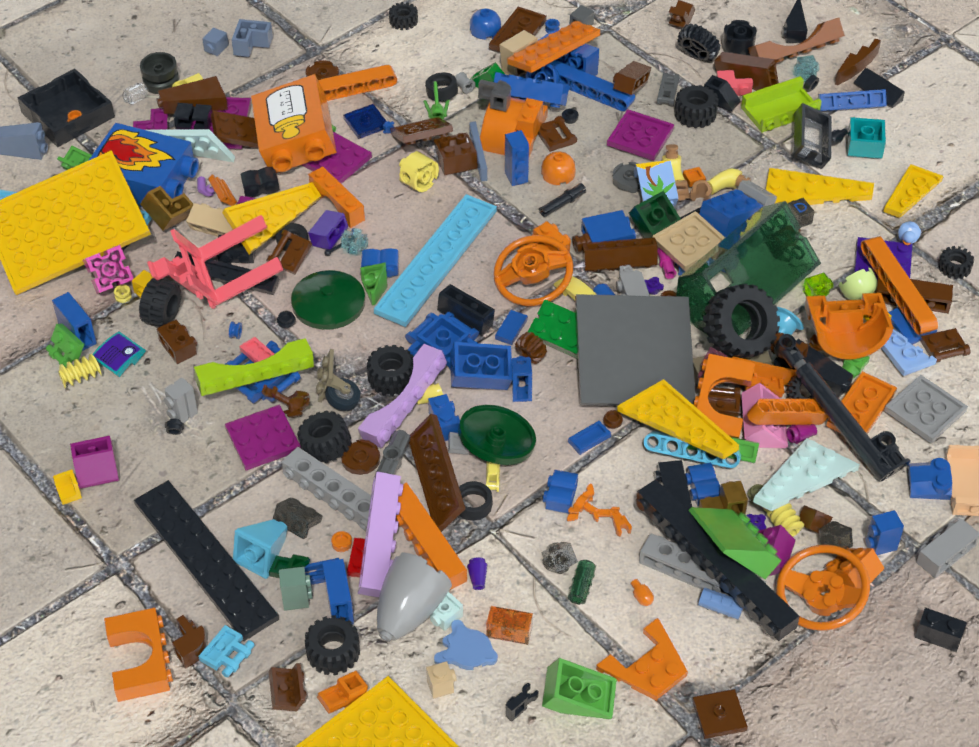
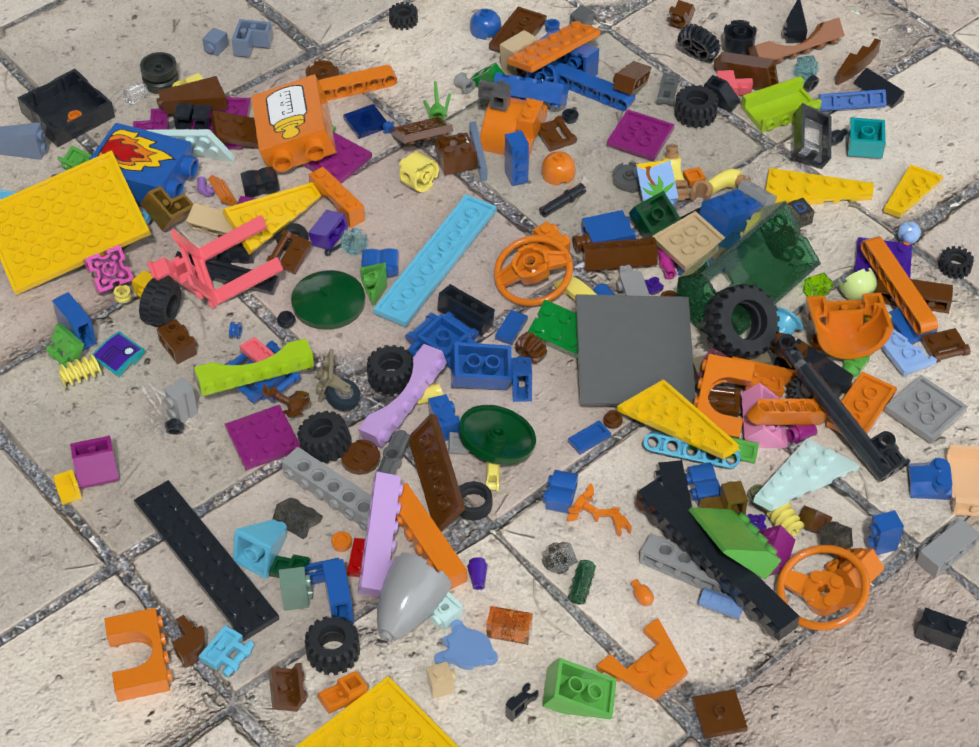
(442, 79): black tyre -> none

